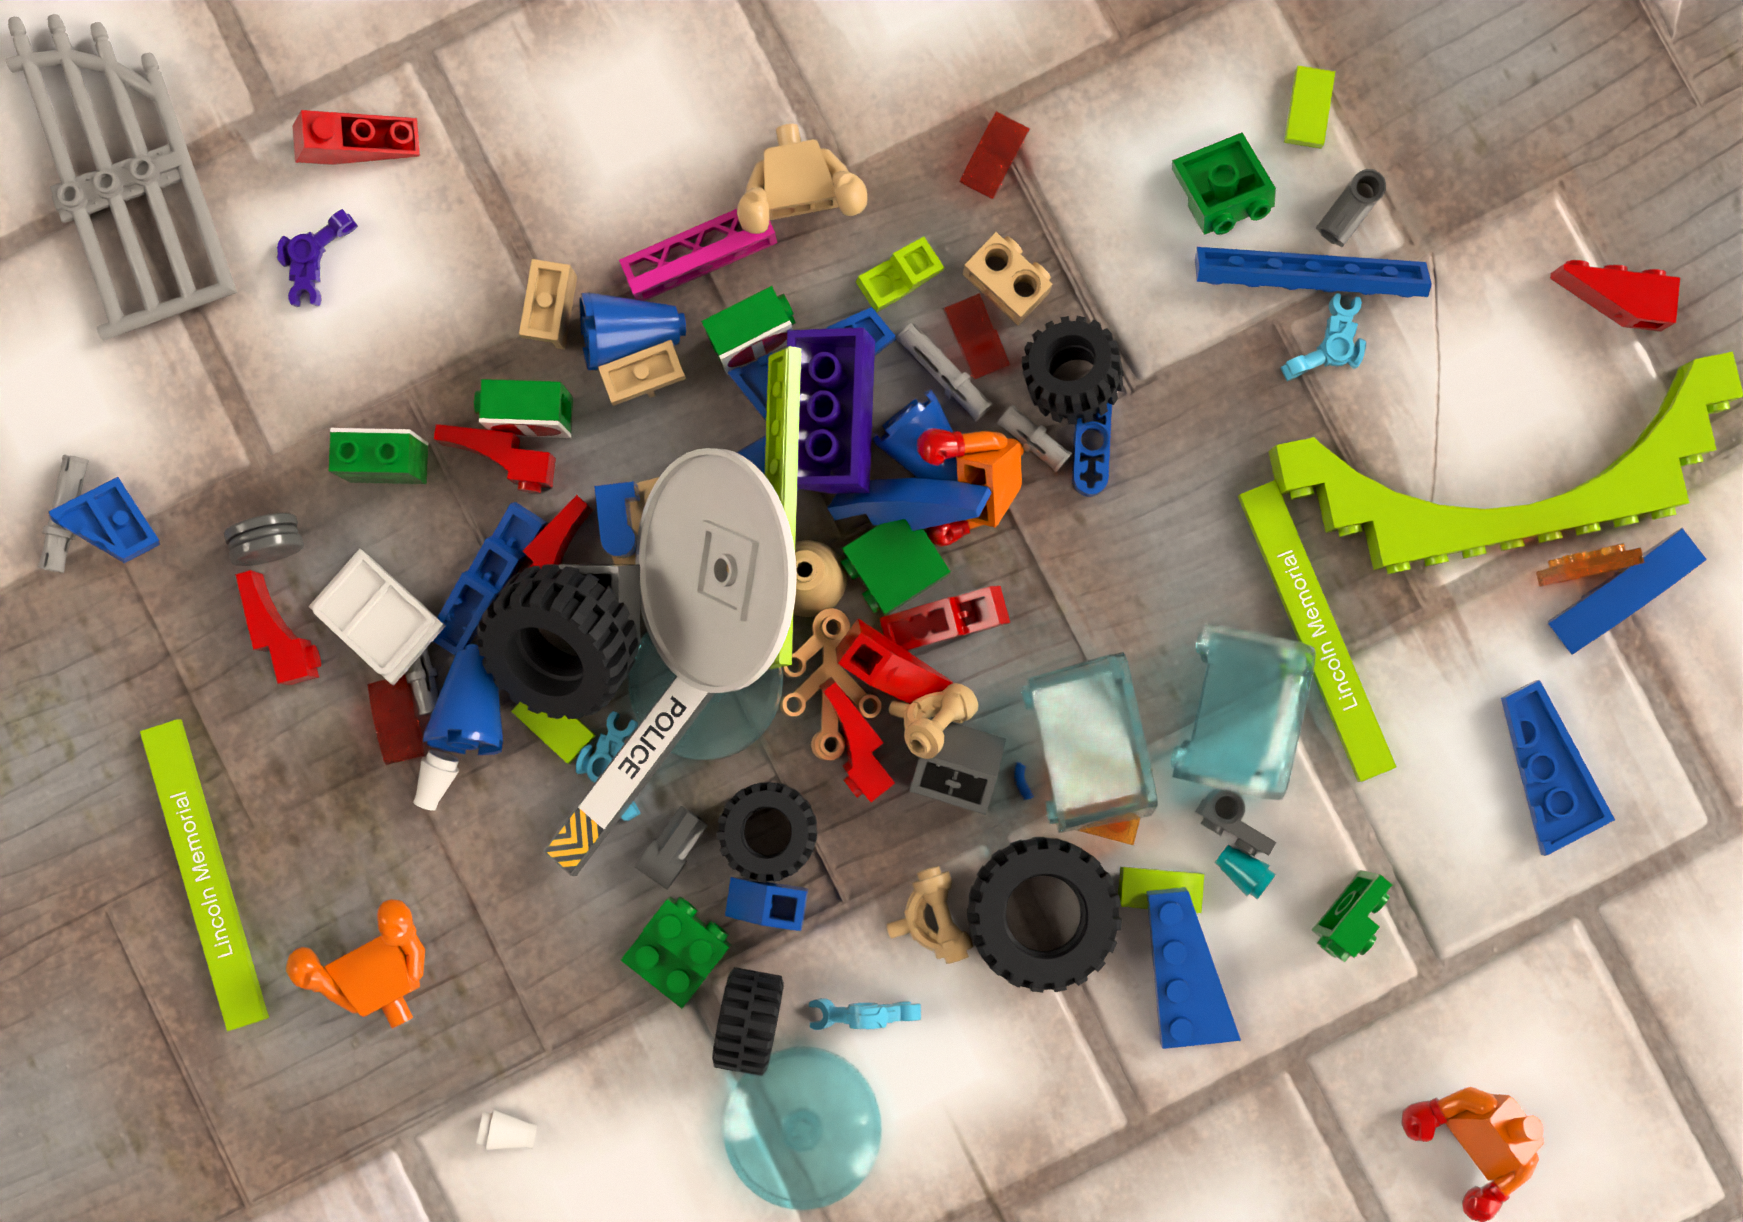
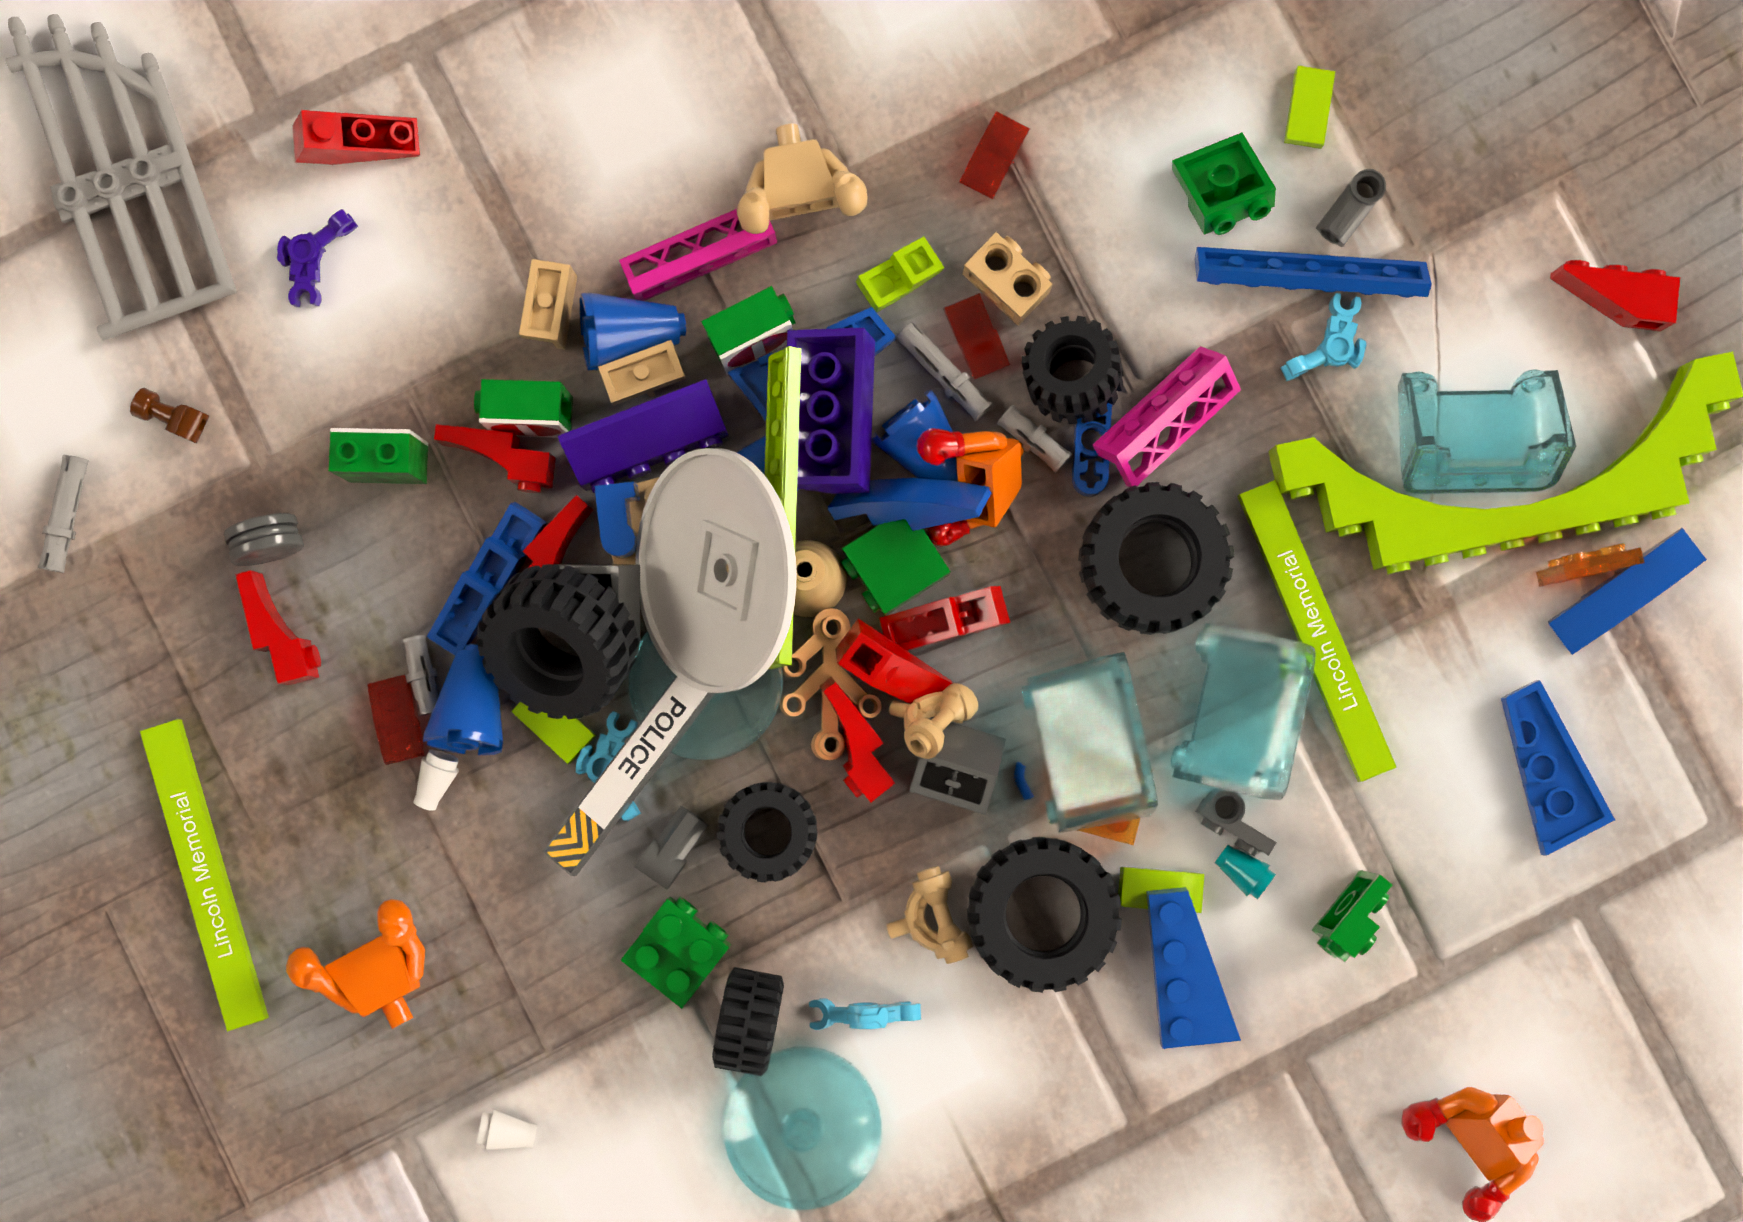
(108, 521): blue wing -> none
(180, 419): none -> reddish brown leg
(376, 617): white piece -> none
(644, 436): none -> dark purple slope
(767, 903): blue slope -> none
(1167, 407): none -> dark pink fence
(1196, 526): none -> black tyre
(1483, 437): none -> clear light blue windscreen

